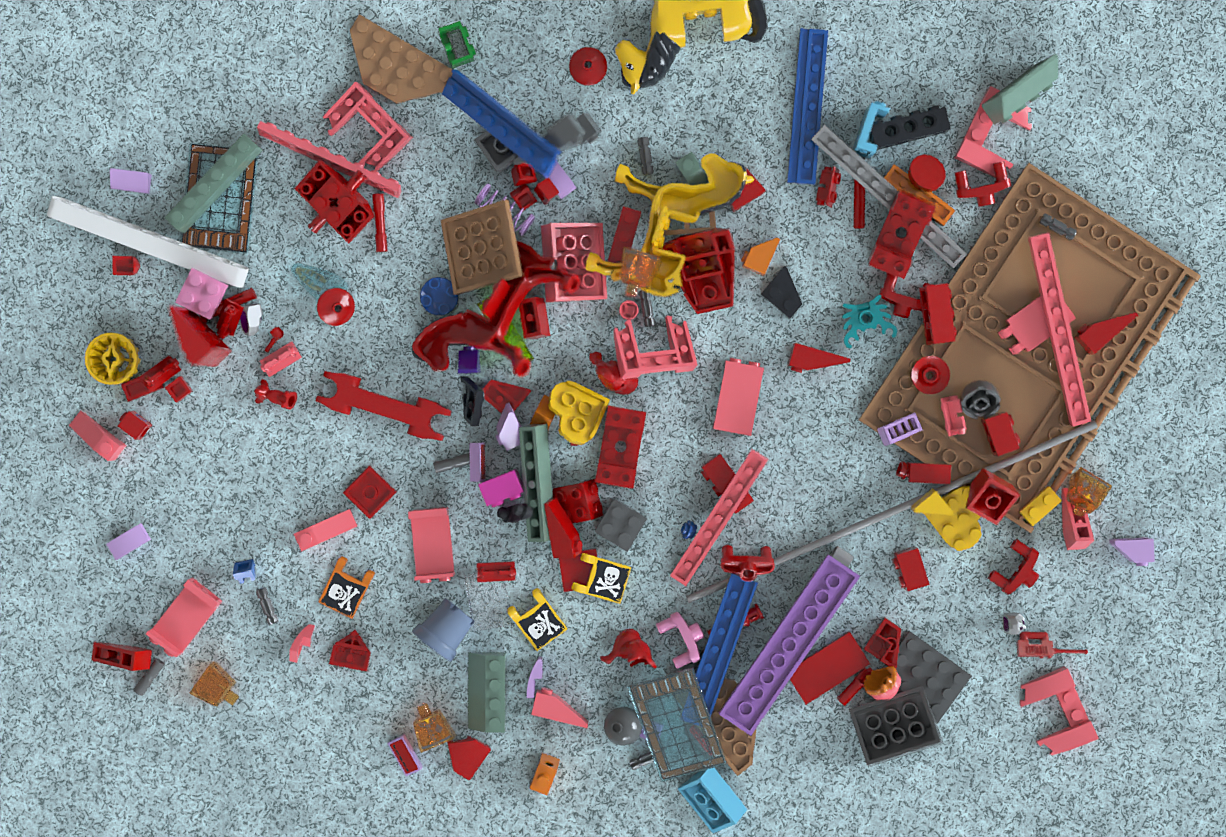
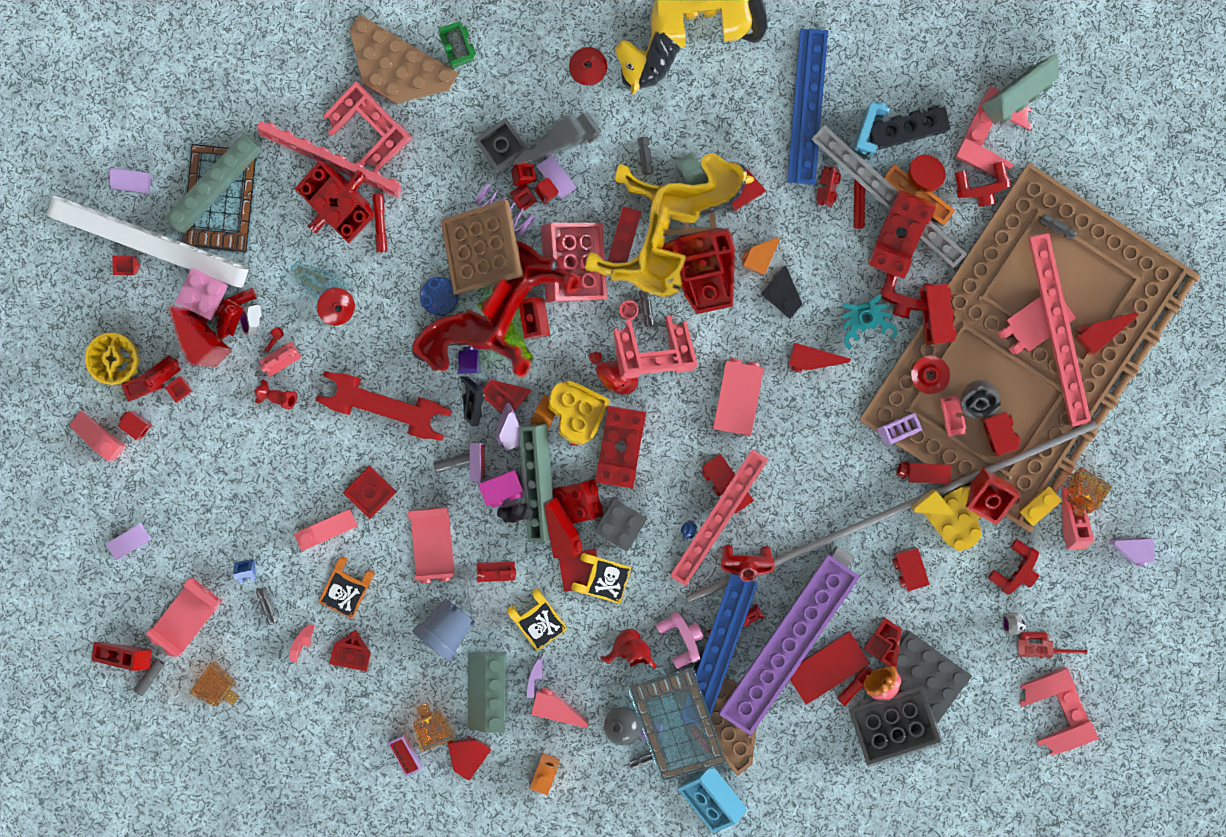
(501, 123): blue plate -> none
(638, 270): clear orange torso -> none

